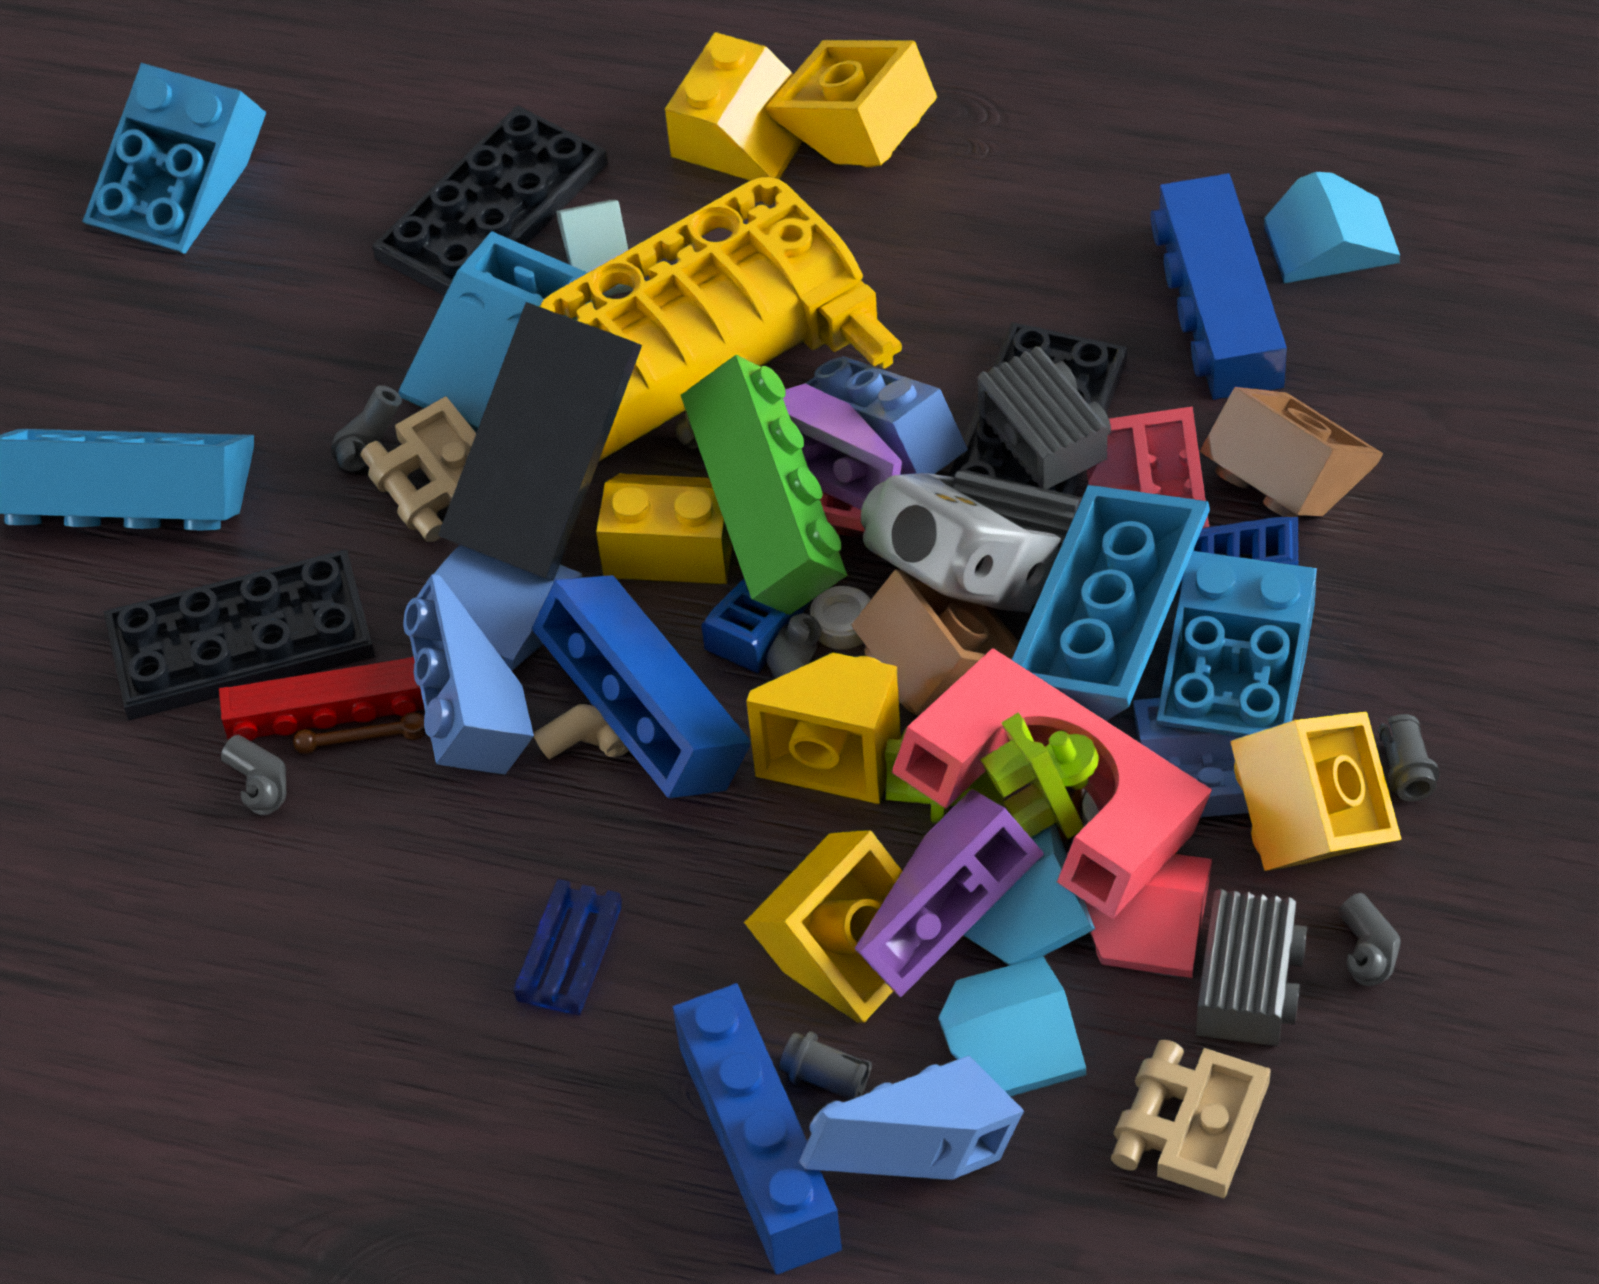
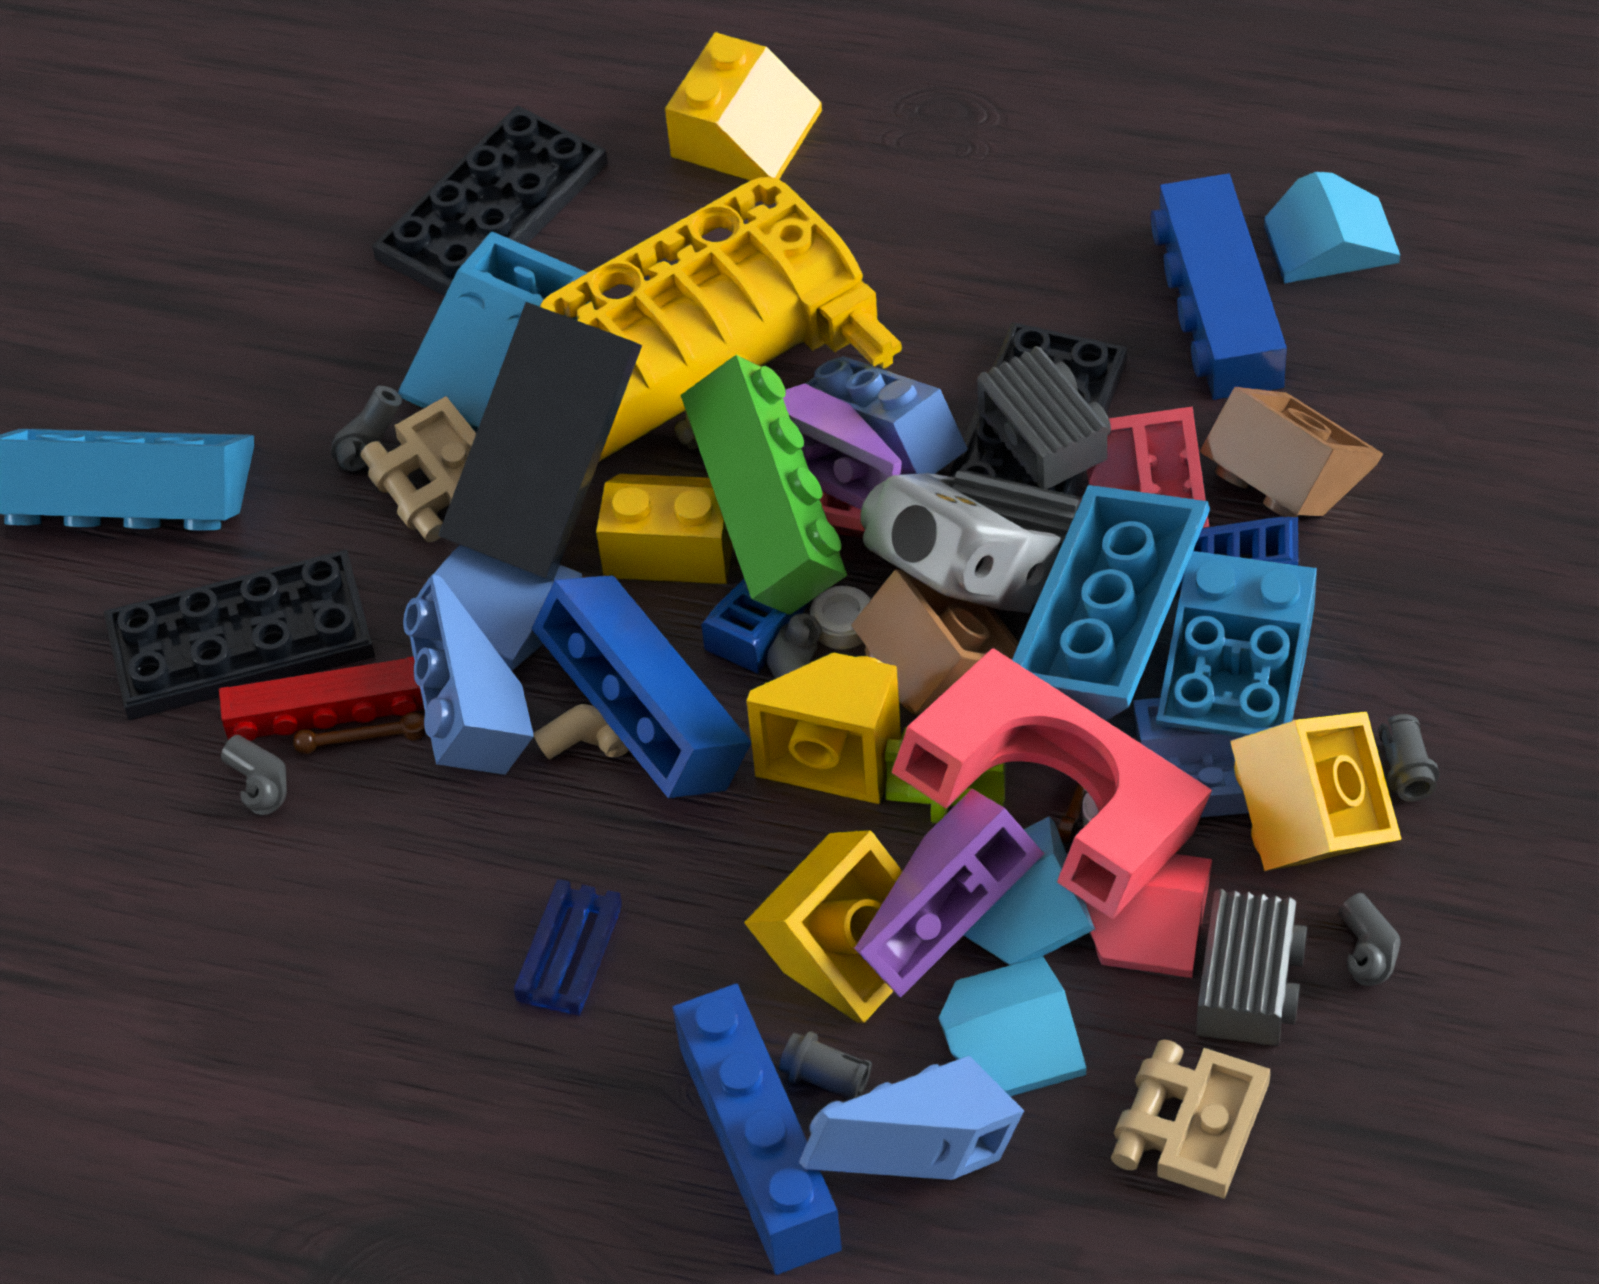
(173, 158): dark azure slope -> none
(593, 237): light aqua slope -> none
(855, 99): yellow slope -> none
(1049, 769): lime hips -> none

